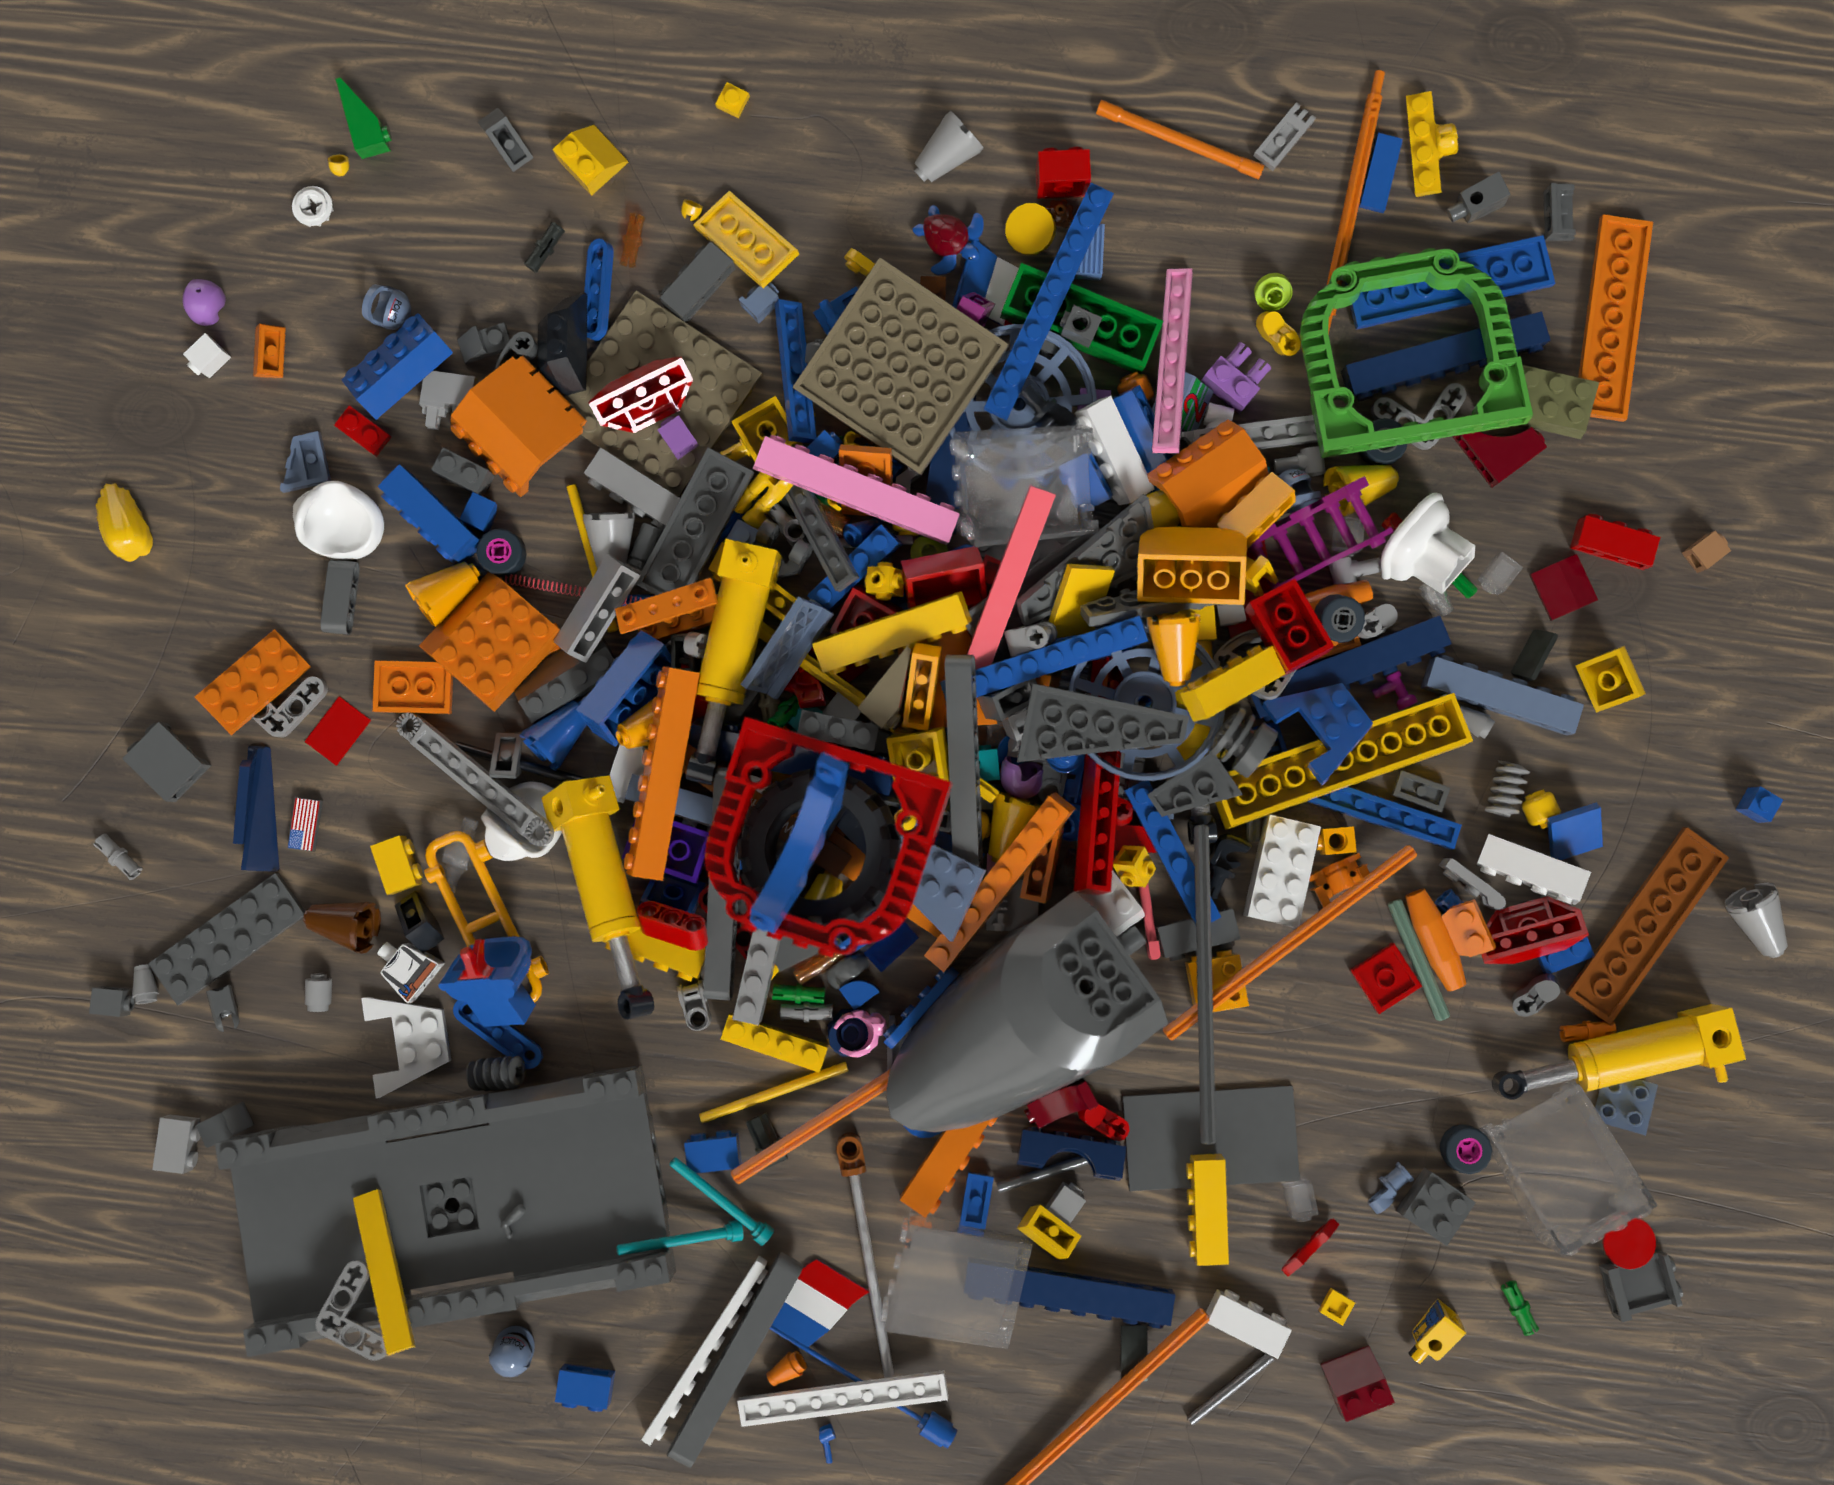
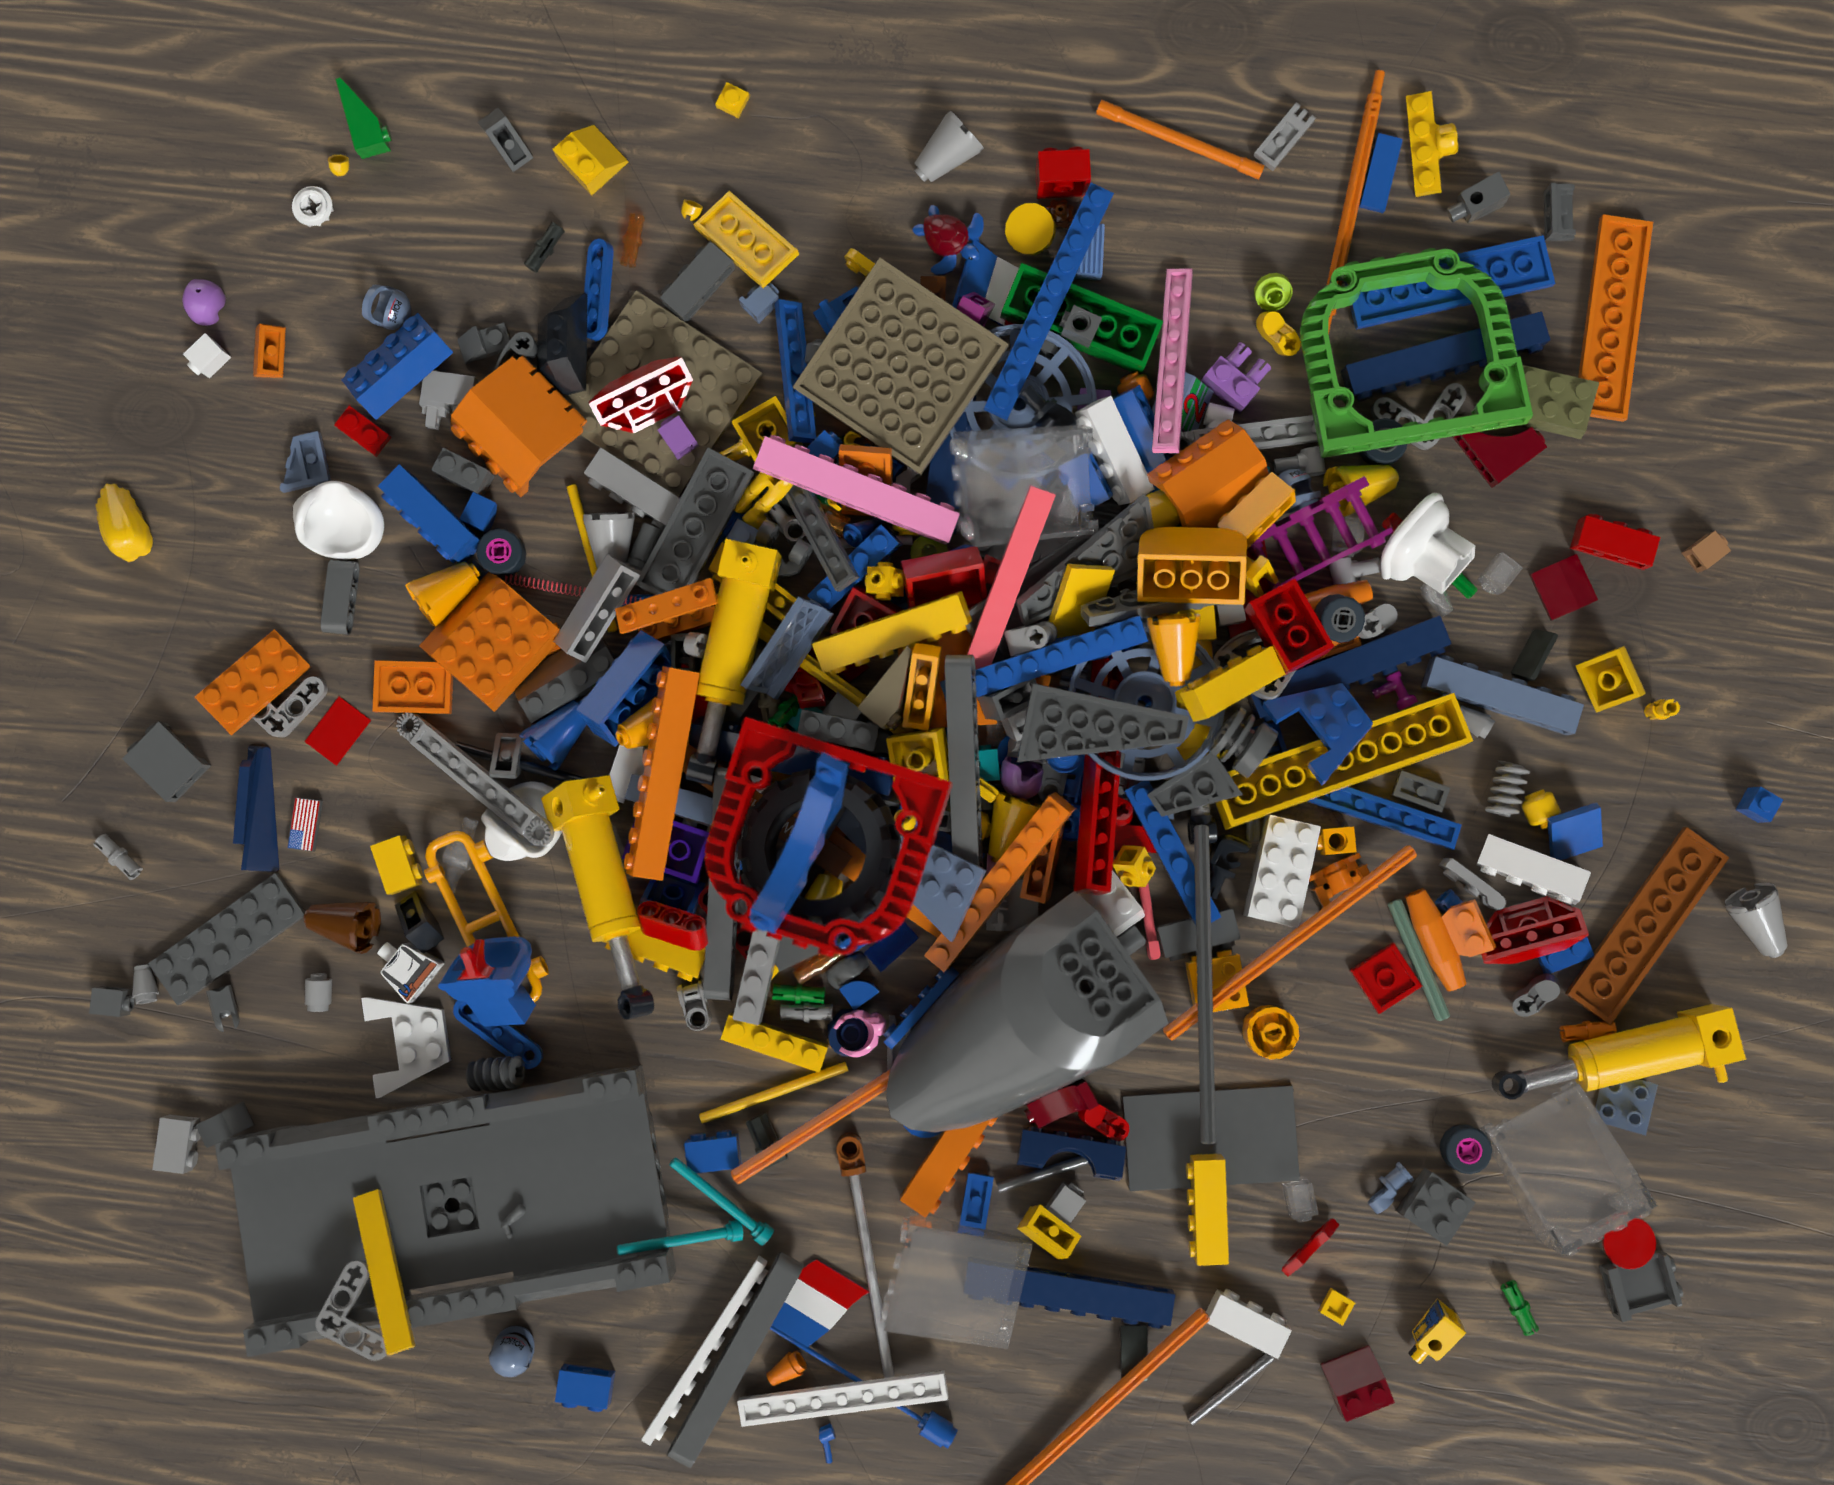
(1270, 1032): none -> light orange brick
(1662, 709): none -> yellow pin

